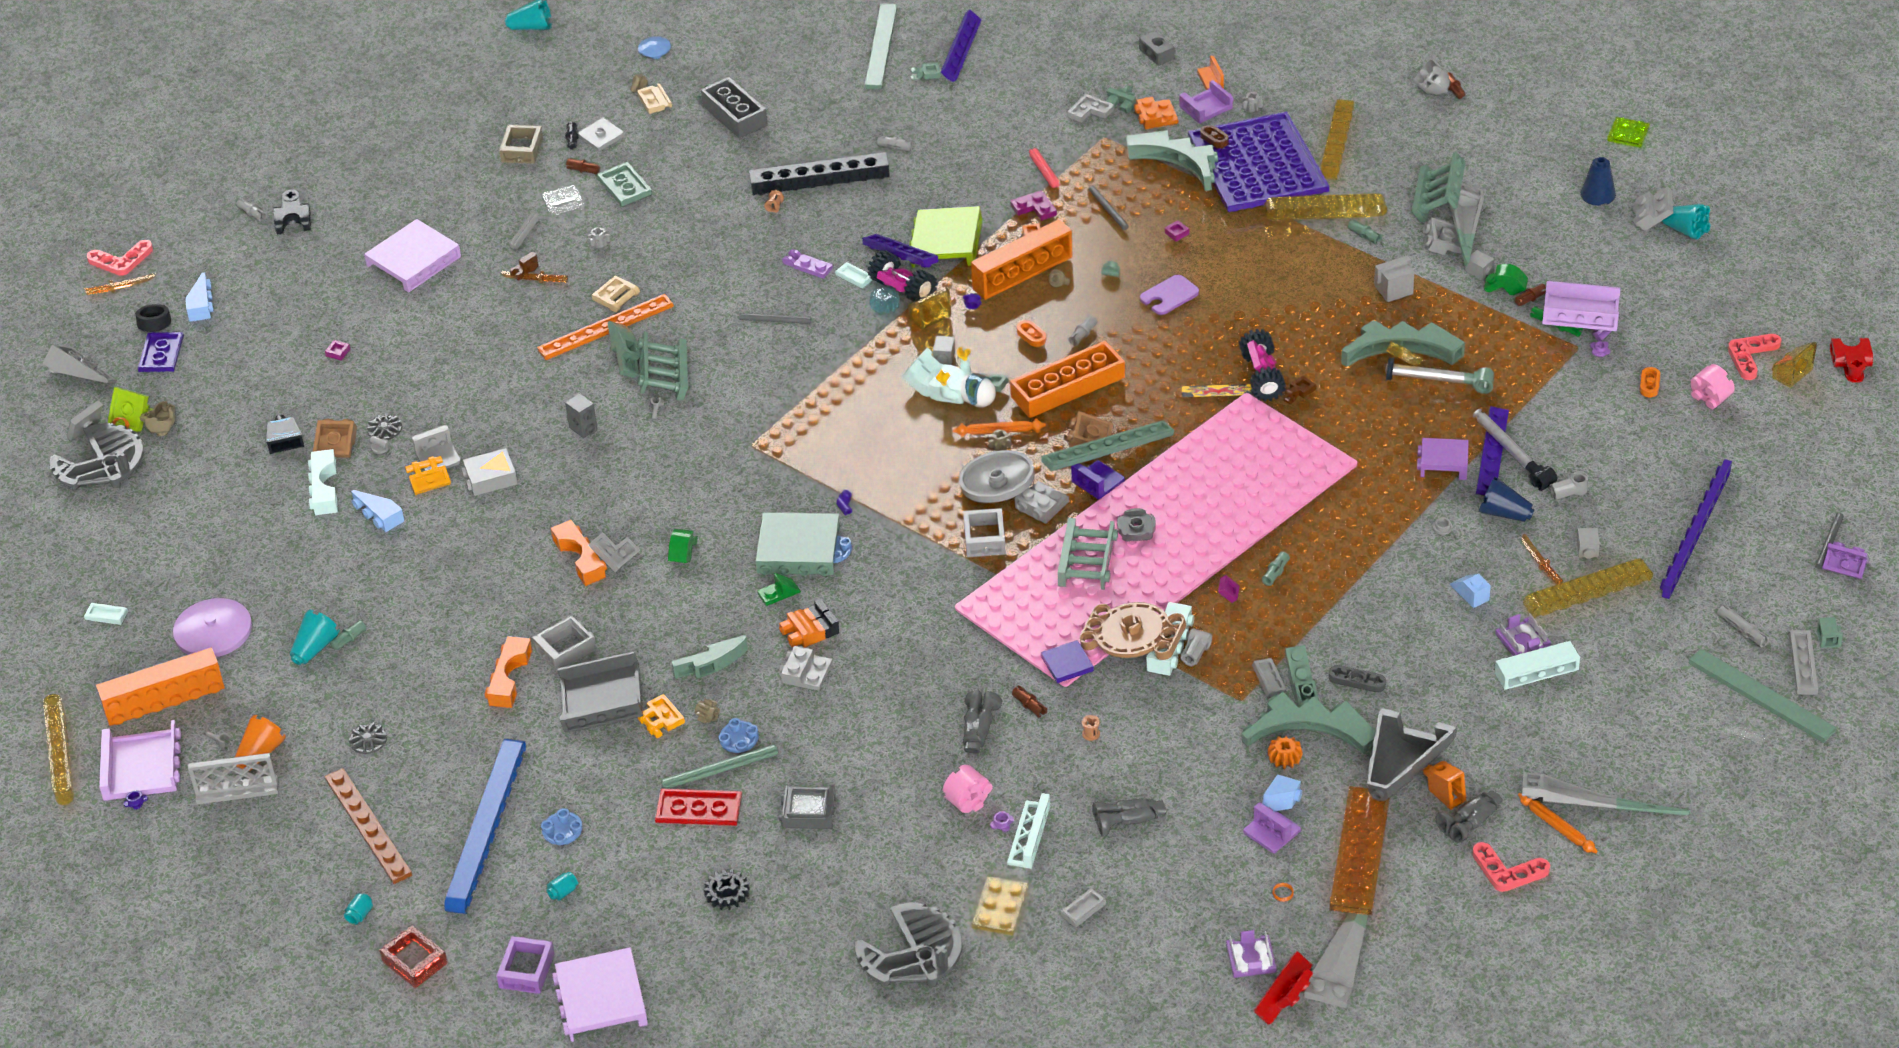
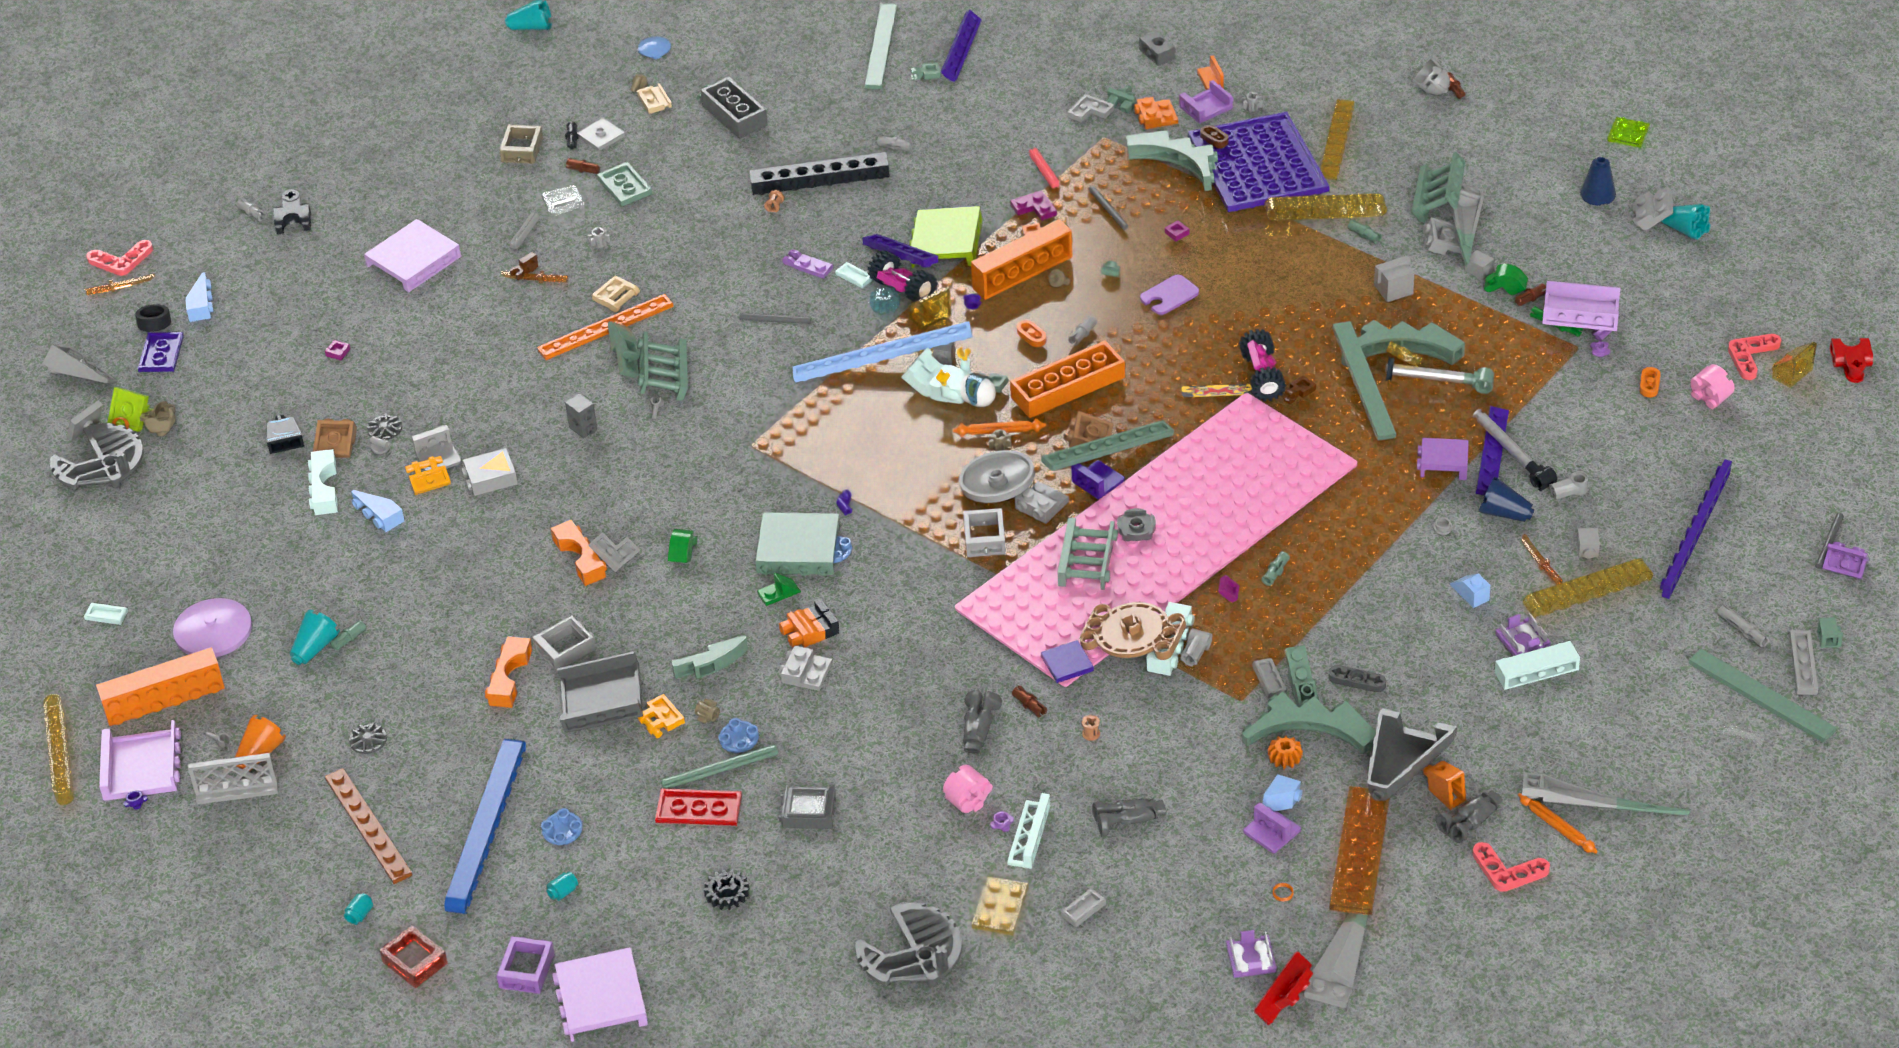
(882, 351): none -> light blue plate
(1364, 381): none -> sand green tile

